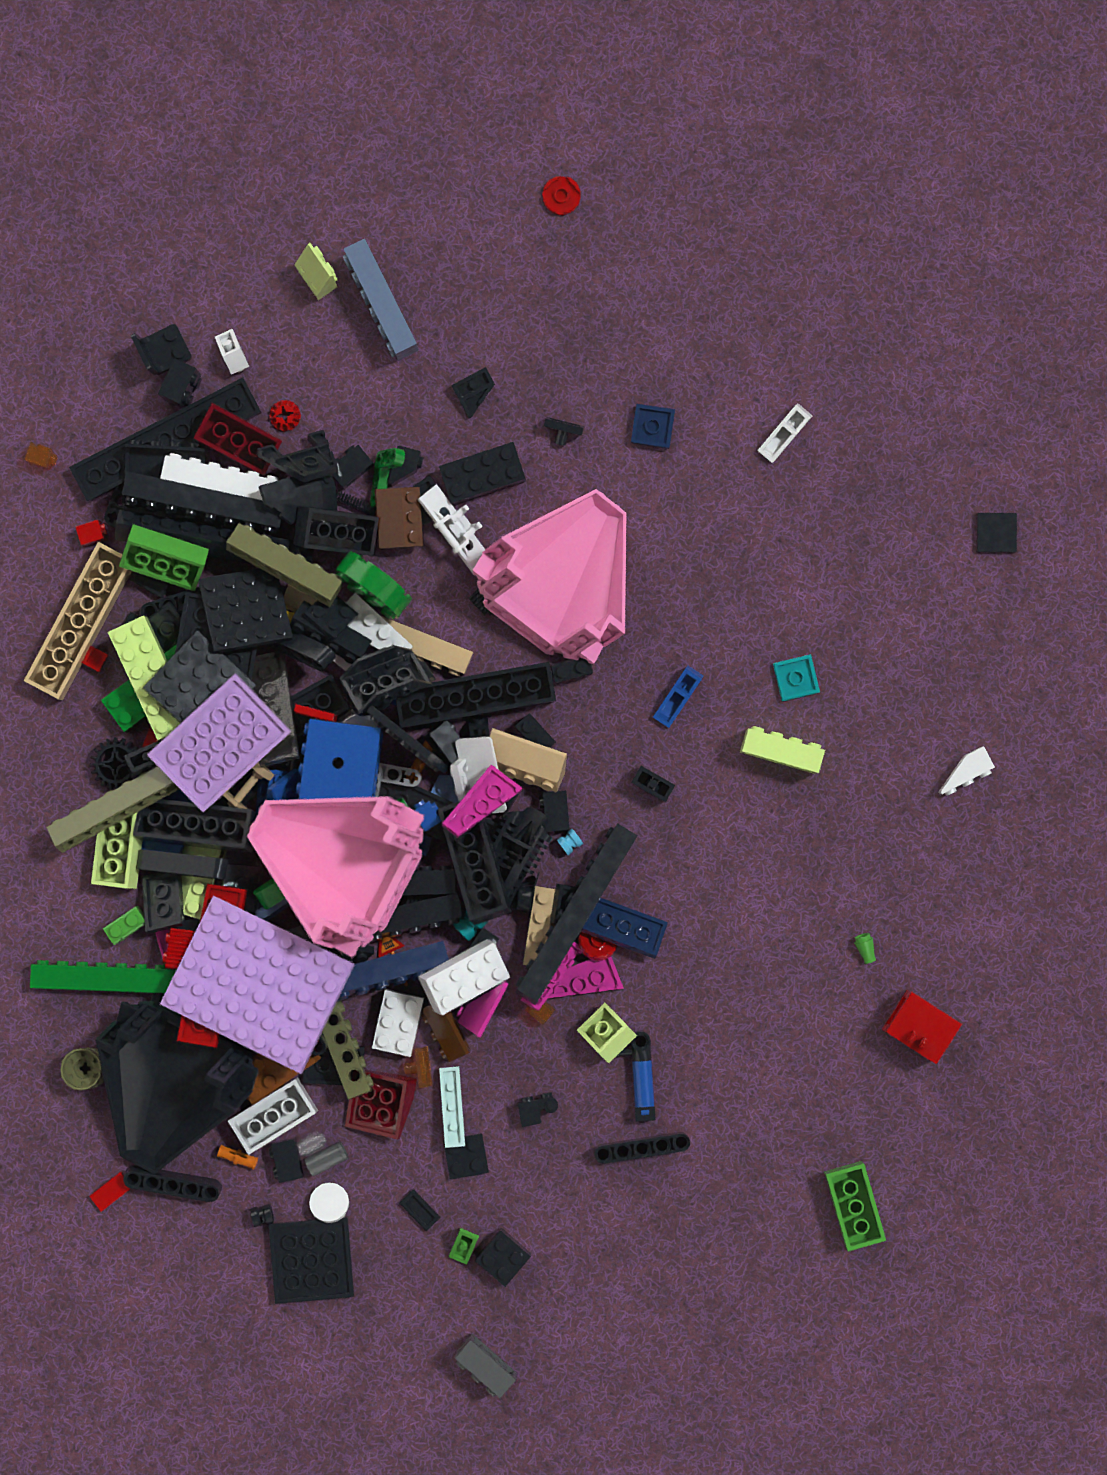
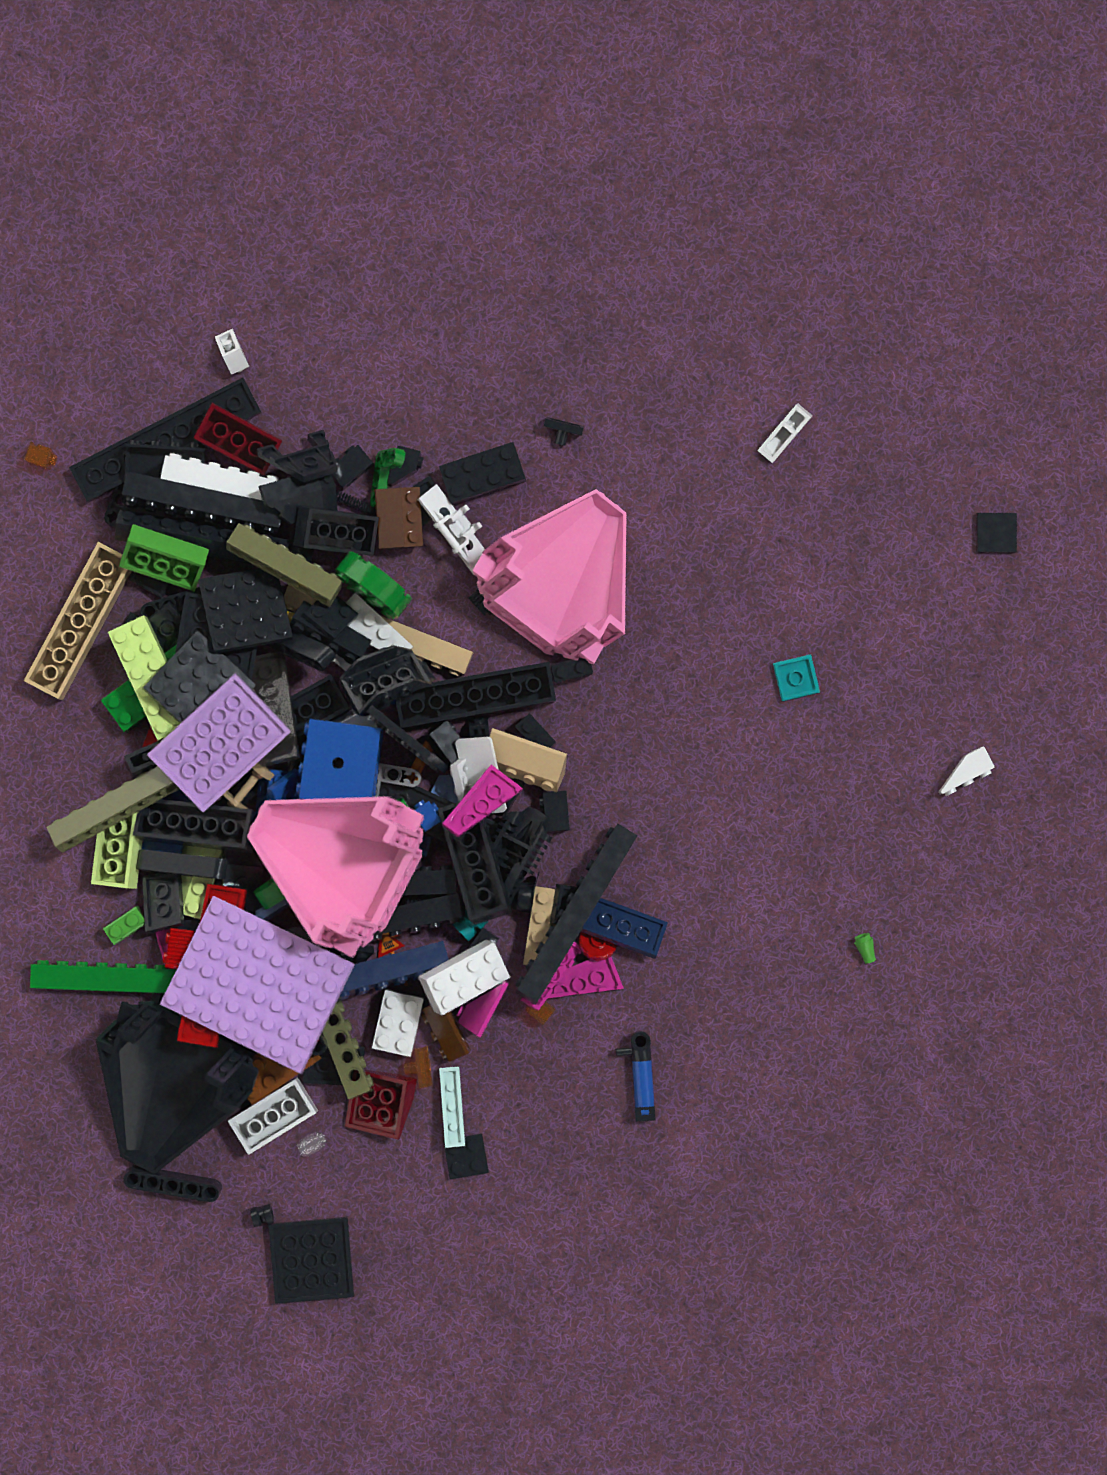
(73, 1069): olive wheel -> none
(91, 533): red brick -> none
(95, 658): red plate -> none
(109, 1192): red tile -> none
(115, 754): black gear -> none
(161, 349): black piece -> none
(180, 384): black brick -> none
(237, 1157): orange pin -> none
(286, 1160): black brick -> none
(293, 419): red gear -> none
(314, 713): red tile -> none
(316, 272): yellowish green slope -> none
(326, 1158): dark grey pin -> none
(329, 1202): white tile -> none
(379, 296): sand blue brick -> none
(419, 1209): black tile -> none
(463, 1246): bright green slope -> none
(473, 390): black wing -> none
(485, 1366): dark grey brick -> none
(503, 1257): black brick -> none
(530, 1108): black brick -> none
(557, 199): red tile -> none
(570, 841): medium azure wheel -> none
(606, 1032): yellowish green brick -> none
(632, 1144): black beam -> none
(652, 426): dark blue plate -> none
(653, 784): black brick -> none
(678, 696): blue slope -> none
(782, 751): yellowish green brick -> none
(855, 1206): bright green brick -> none
(921, 1026): red piece -> none

